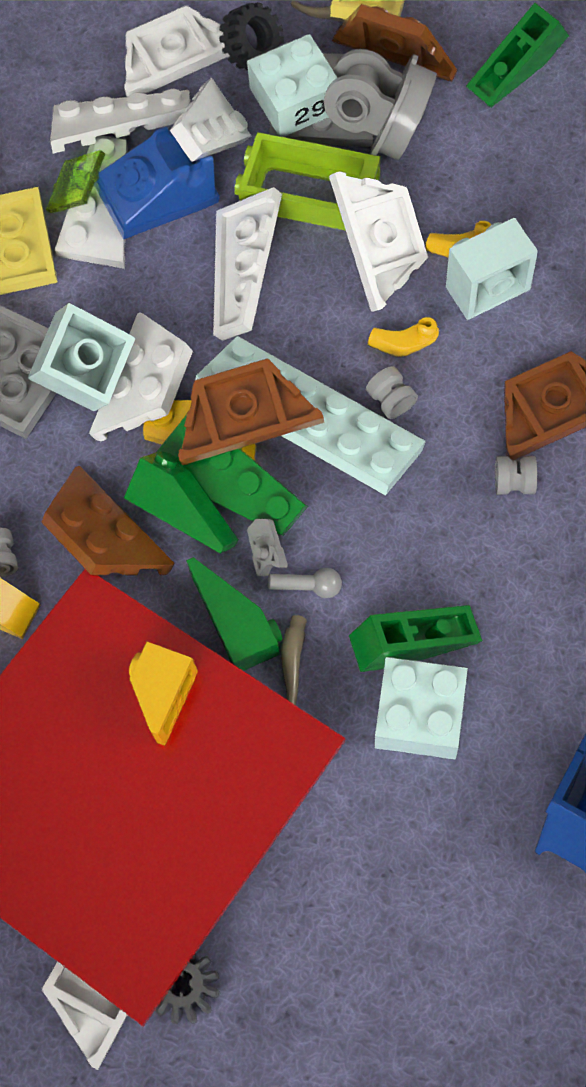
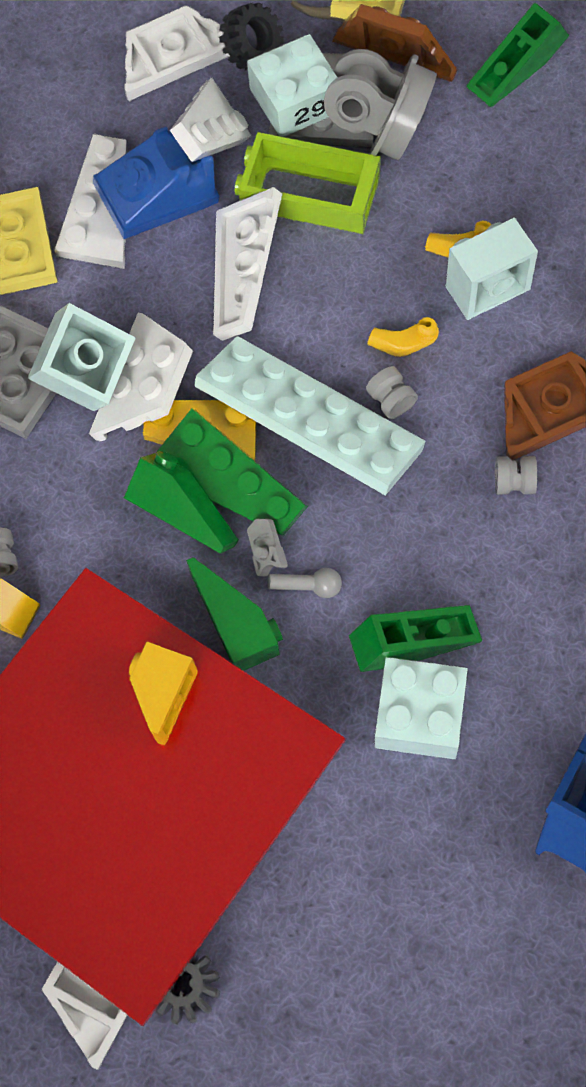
(75, 182): clear neon green piece -> none
(86, 120): white wing -> none
(100, 530): dark orange wing -> none
(243, 409): dark orange wing -> none
(291, 653): dark tan animal -> none
(380, 233): white wing -> none

